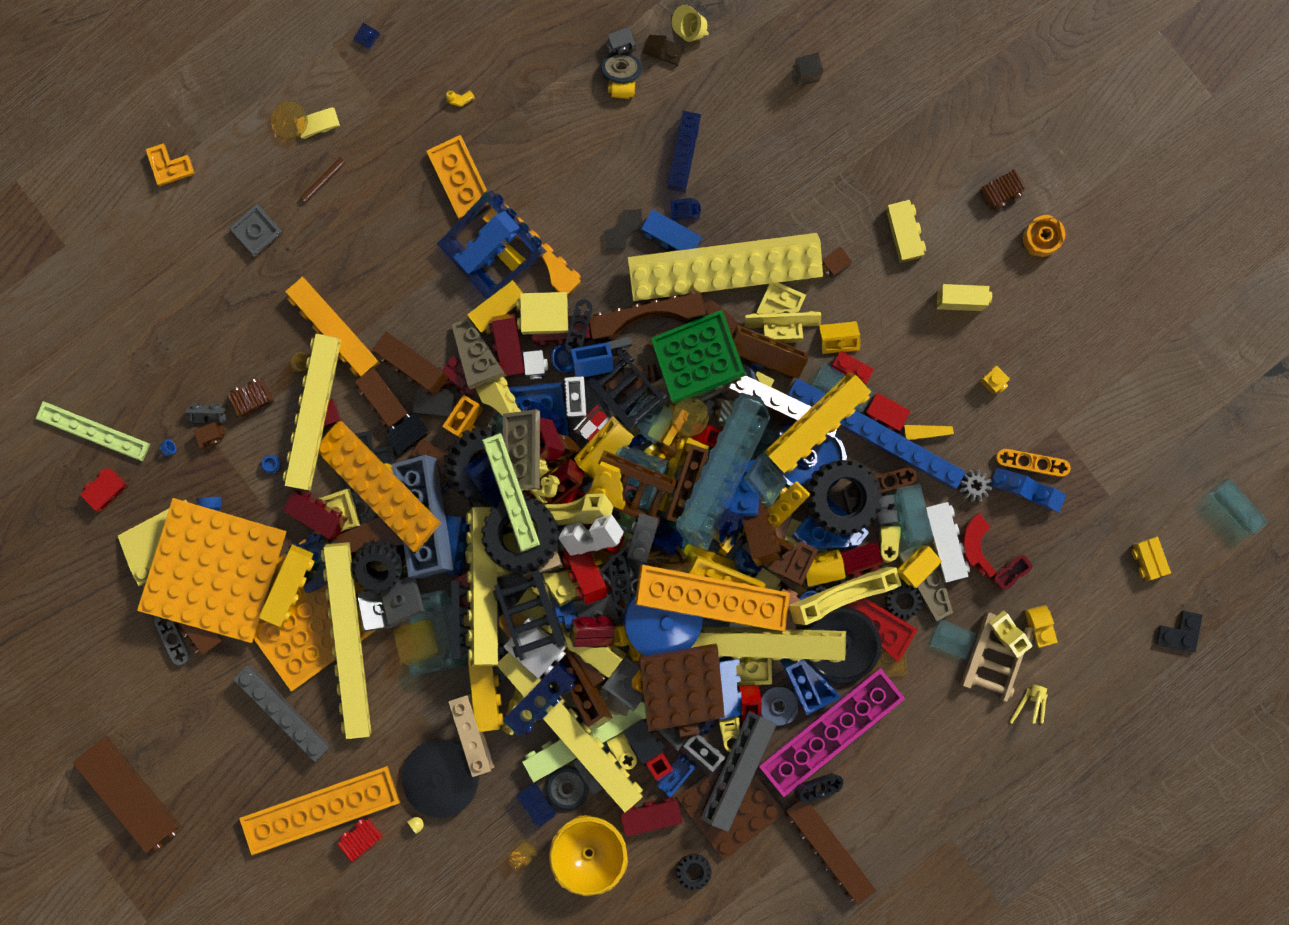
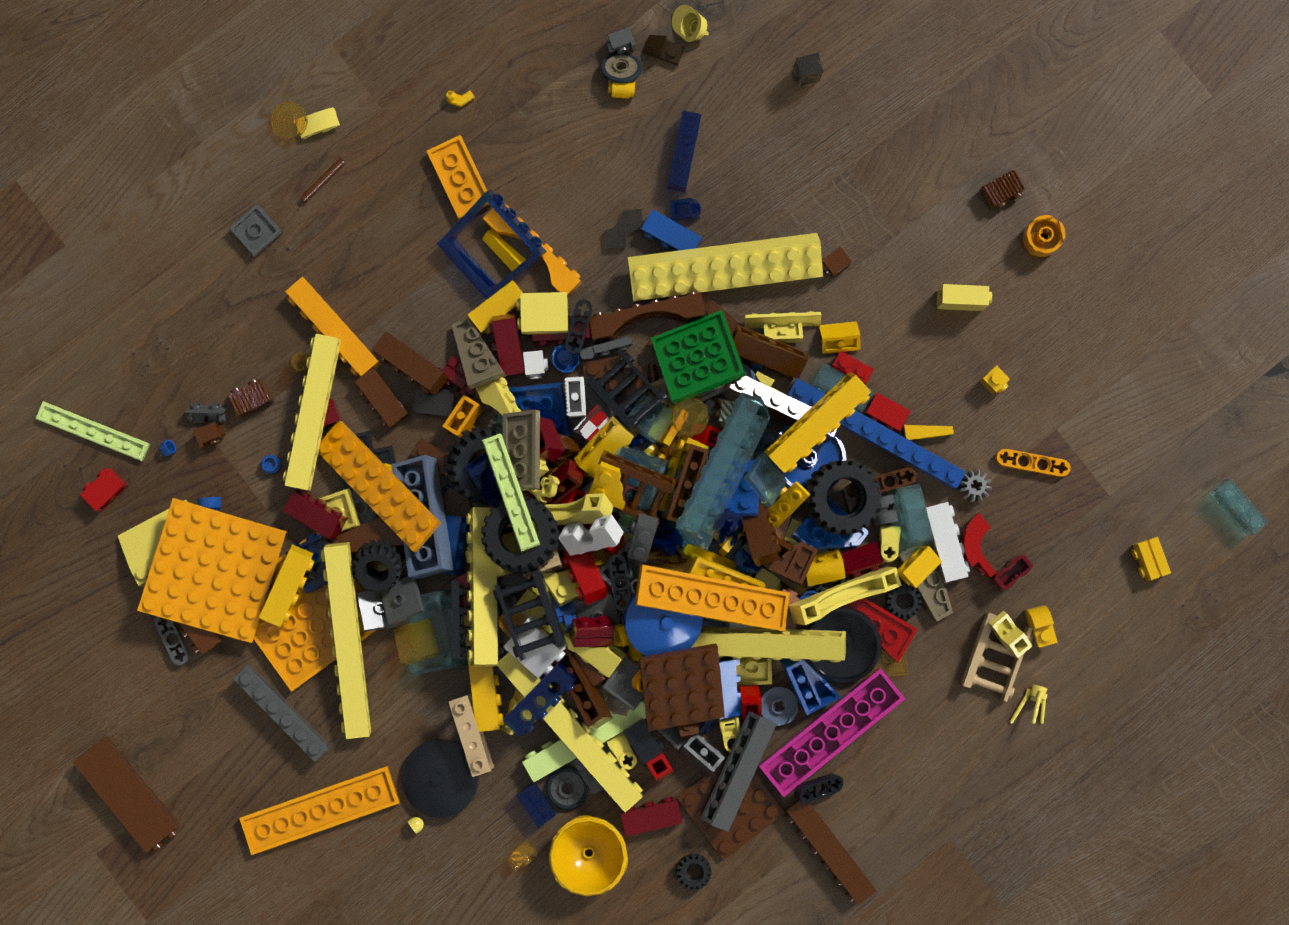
(166, 169): light orange plate -> none
(359, 840): red brick -> none
(366, 36): clear blue plate -> none
(407, 433): black brick -> none
(488, 243): blue wedge -> none
(592, 360): blue piece -> none
(682, 769): blue hinge -> none
(780, 300): light yellow wing -> none
(905, 231): light yellow brick -> none
(953, 639): clear light blue plate -> none
(1027, 488): blue arch -> none
(1185, 636): black plate -> none

